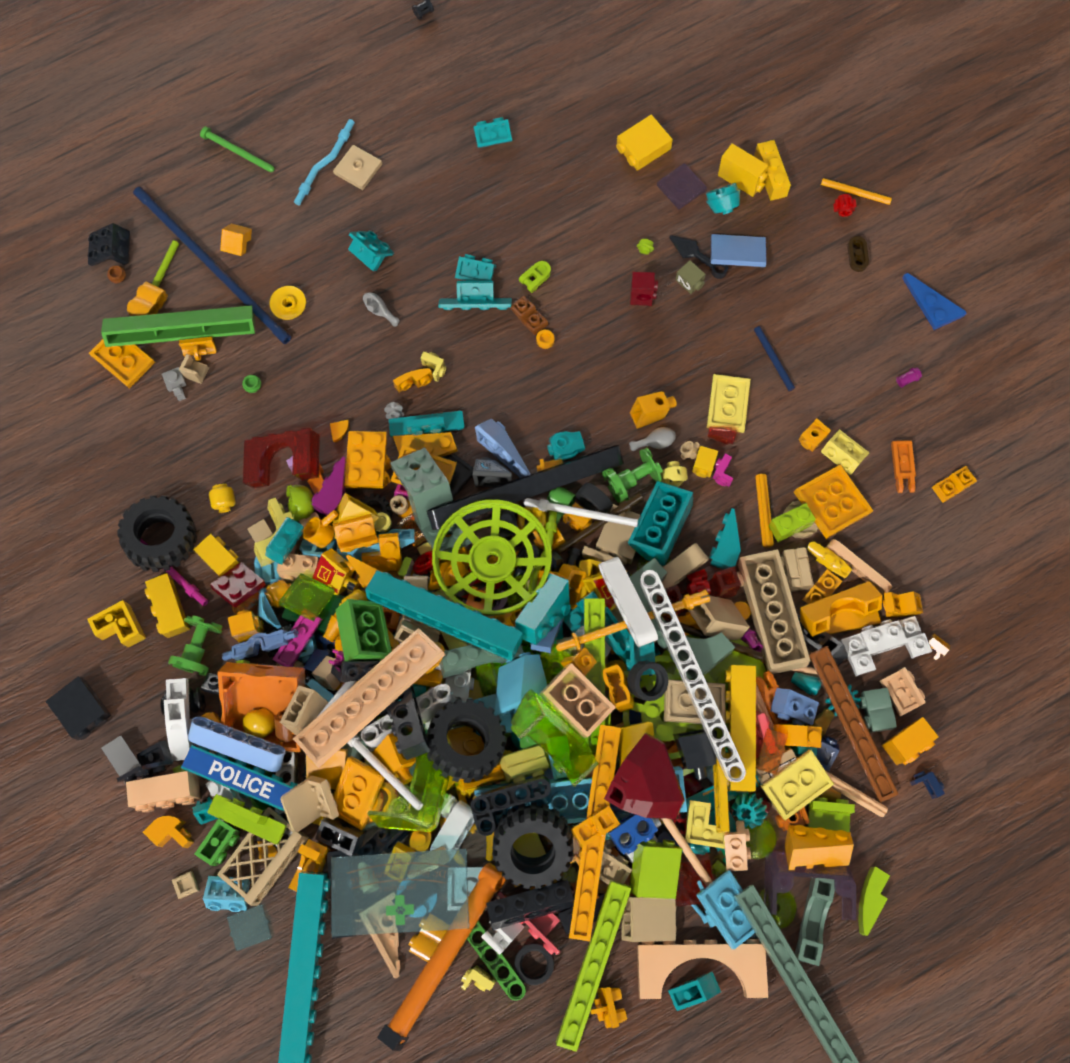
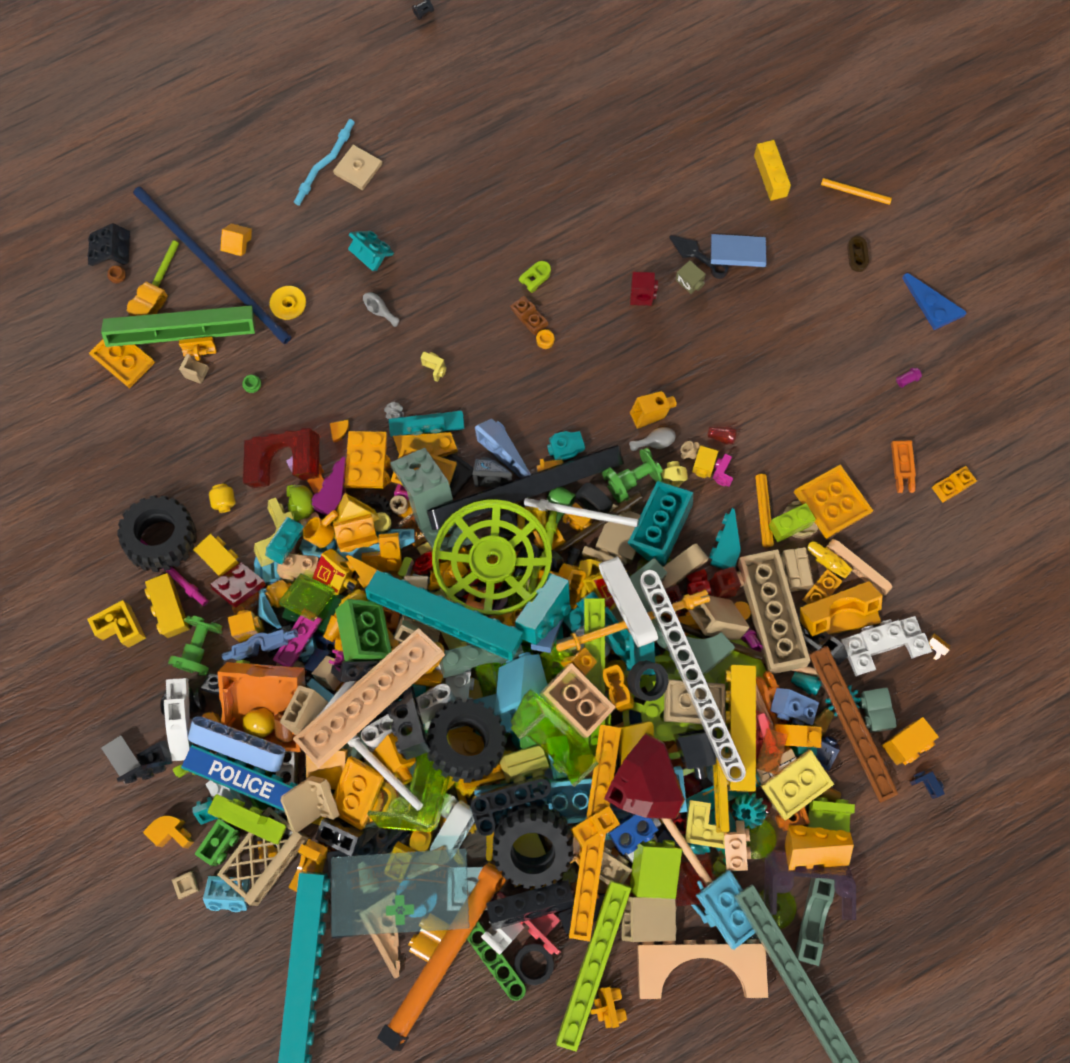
(78, 708): black brick -> none
(163, 791): light nougat brick -> none
(174, 382): light grey plate -> none
(206, 133): bright green bar -> none
(249, 928): clear light blue piece -> none
(260, 531): tan tile -> none
(420, 377): light orange slope -> none
(474, 270): teal bracket -> none
(475, 295): teal bracket -> none
(482, 979): light yellow bracket -> none
(492, 133): teal bracket -> none
(644, 142): yellow brick -> none
(645, 246): lime plate -> none
(681, 186): clear purple tile -> none
(694, 991): teal slope -> none
(724, 199): teal cone -> none
(728, 402): light yellow tile -> none
(743, 169): yellow brick -> none
(773, 357): dark blue bar -> none
(819, 430): light orange brick -> none
(844, 205): red gear -> none
(844, 452): light yellow bracket -> none
(858, 796): light nougat axle -> none
(871, 899): lime slope -> none
(902, 604): light orange brick -> none
(903, 691): light nougat bracket -> none

